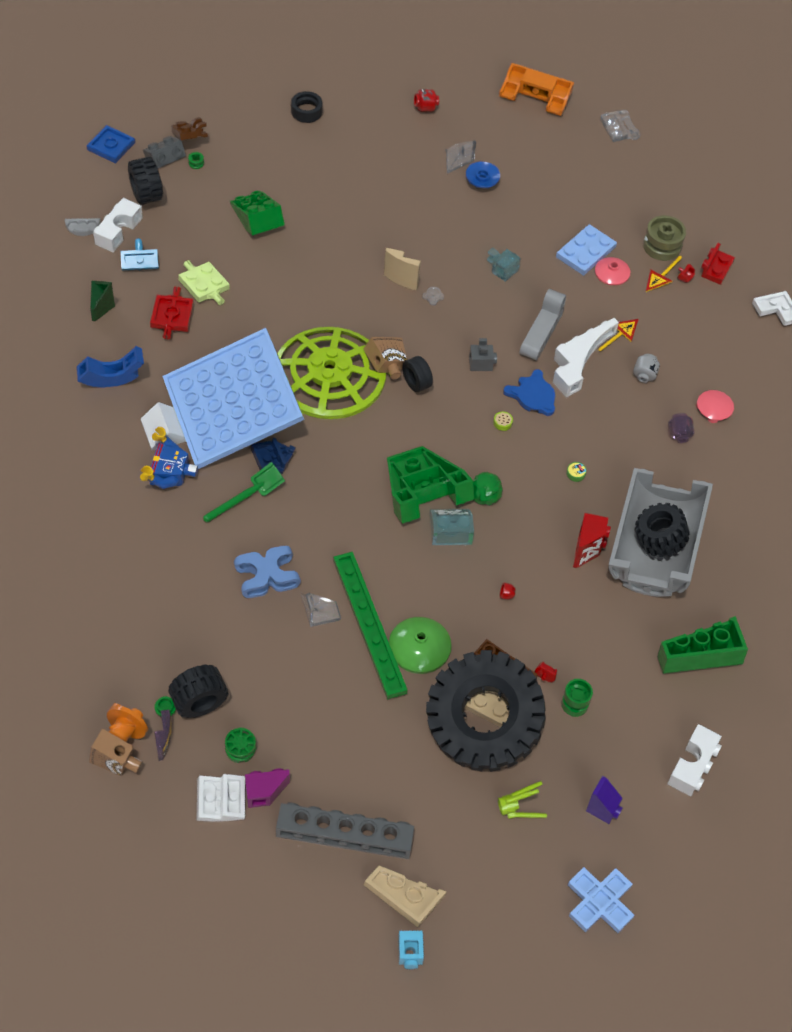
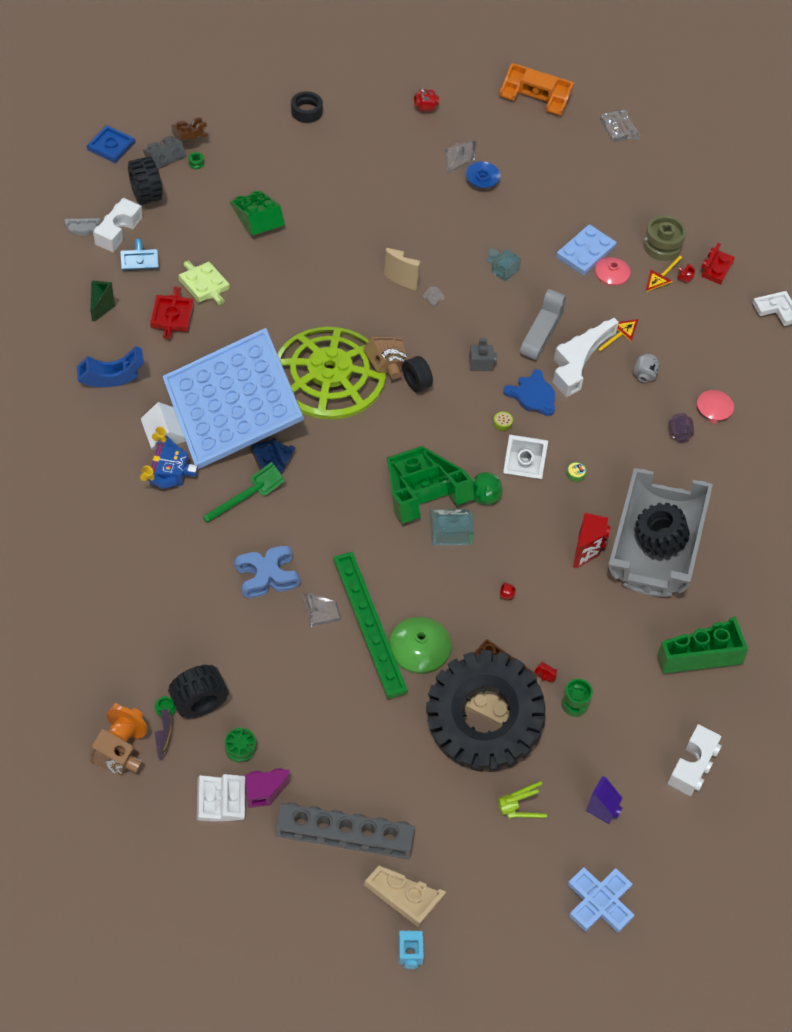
(525, 456): none -> white slope

